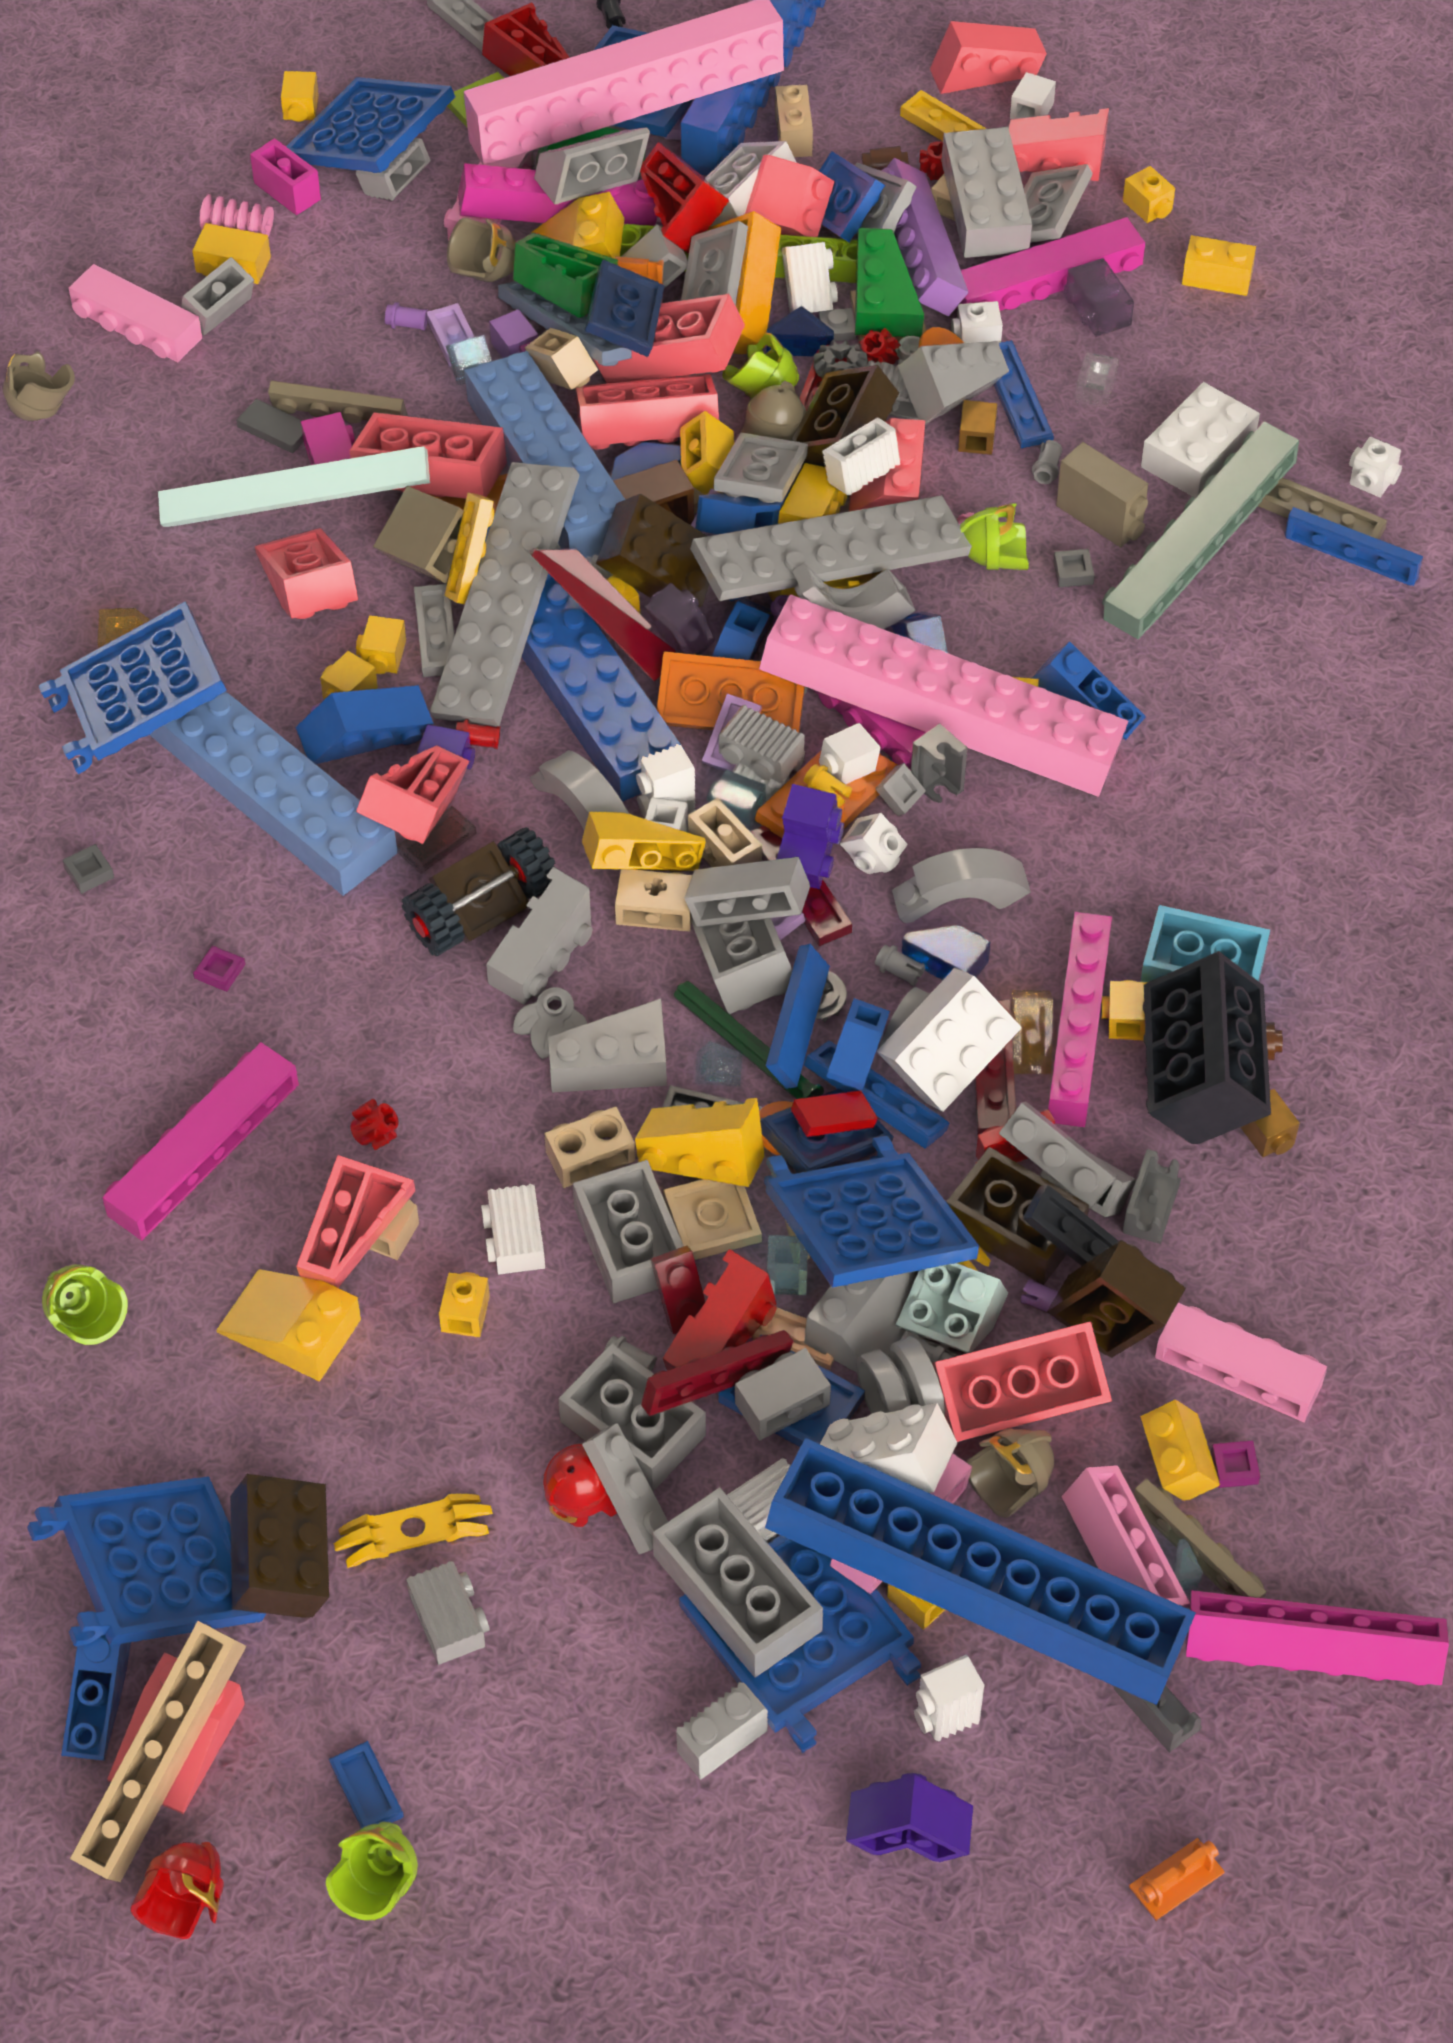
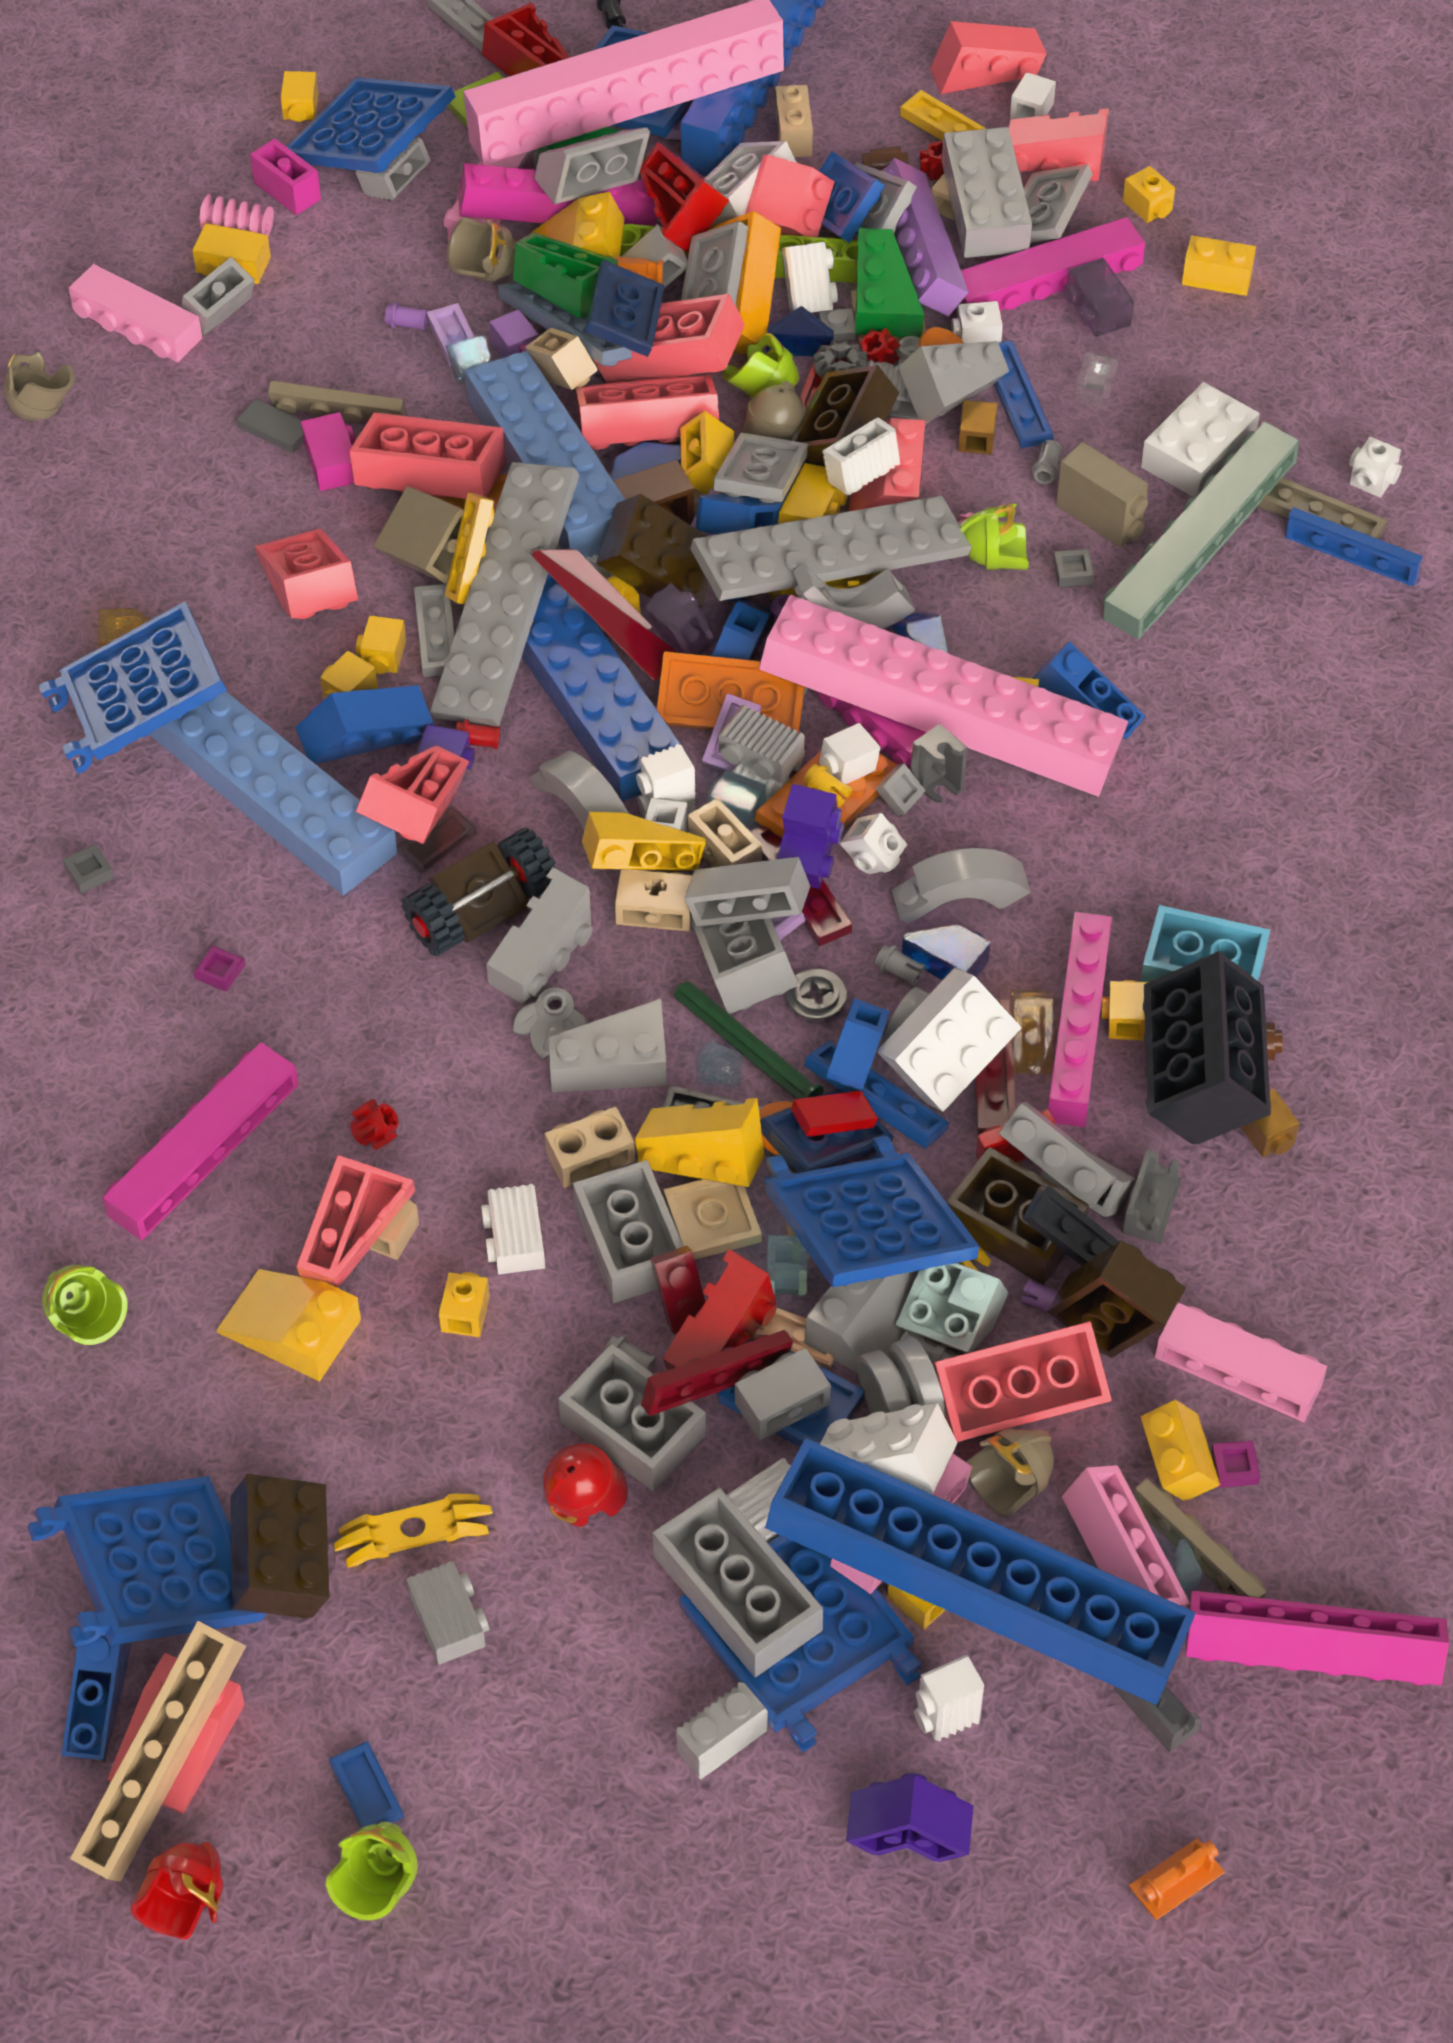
(294, 487): light aqua tile -> none
(626, 1485): light grey plate -> none
(797, 1016): blue tile -> none

